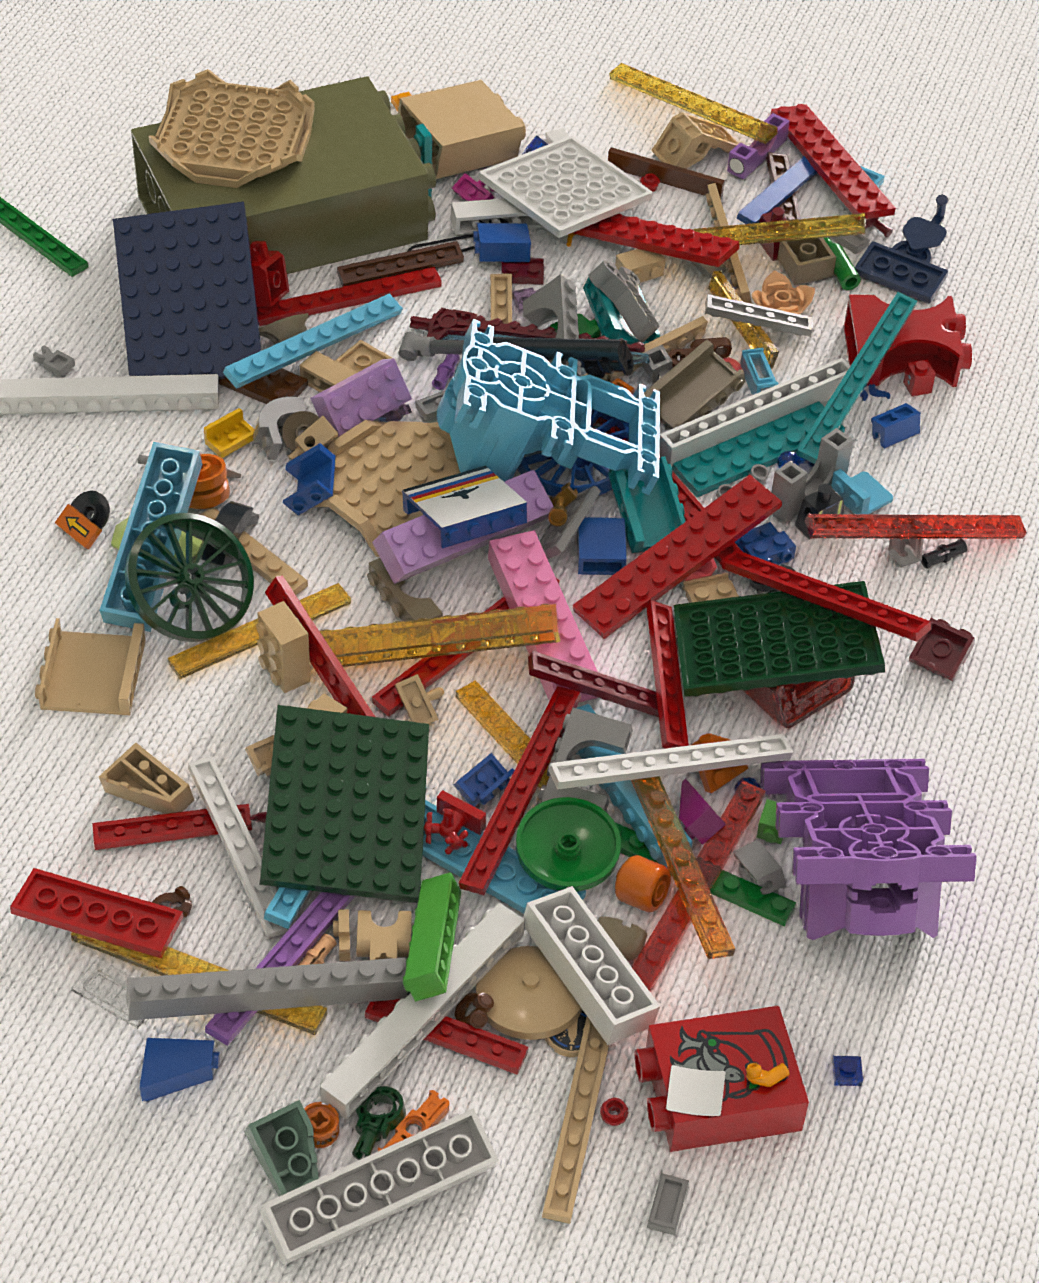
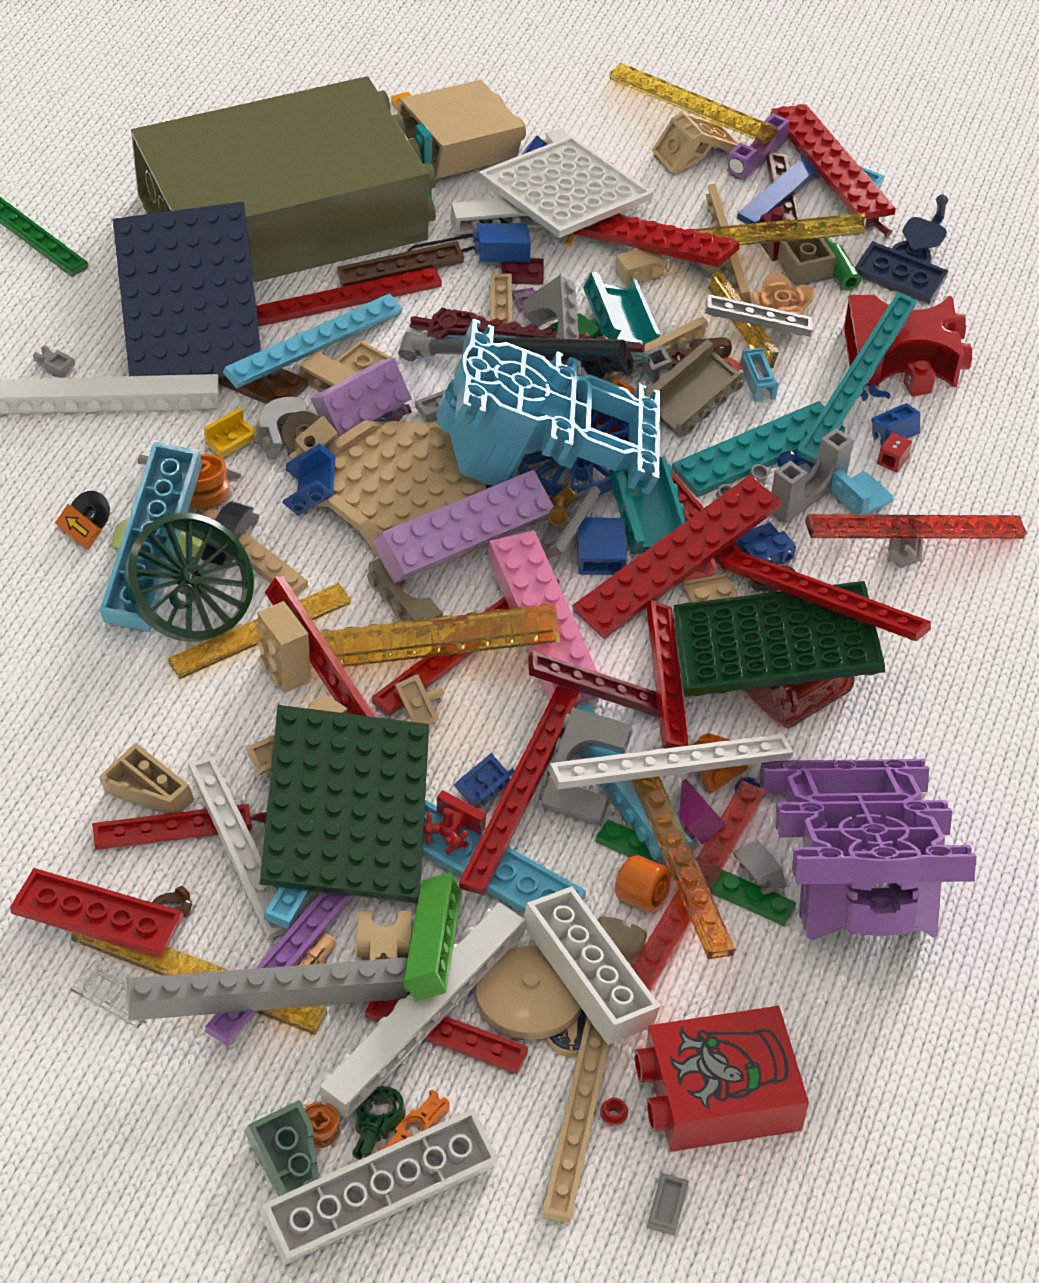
(90, 671): tan panel -> none
(176, 1065): blue slope -> none
(231, 130): tan plate -> none
(268, 274): red hinge -> none
(284, 328): dark tan hat -> none
(342, 930): tan plate -> none
(445, 371): medium lavender pin -> none
(467, 505): panel -> none
(471, 190): dark pink plate -> none
(478, 1017): reddish brown piece -> none
(495, 722): clear yellow plate -> none
(568, 844): green dish -> none
(623, 290): light grey beam -> none
(650, 181): red plate -> none
(667, 173): reddish brown tile -> none
(695, 1091): white sticker -> none
(752, 412): white brick -> none
(766, 827): bright green brick -> none
(766, 1078): light orange arm -> none
(823, 501): black torso -> none
(847, 1071): clear blue plate -> none
(853, 243): light grey tile -> none
(894, 452): none -> red brick
(943, 649): dark red plate -> none
(955, 549): black pin -> none

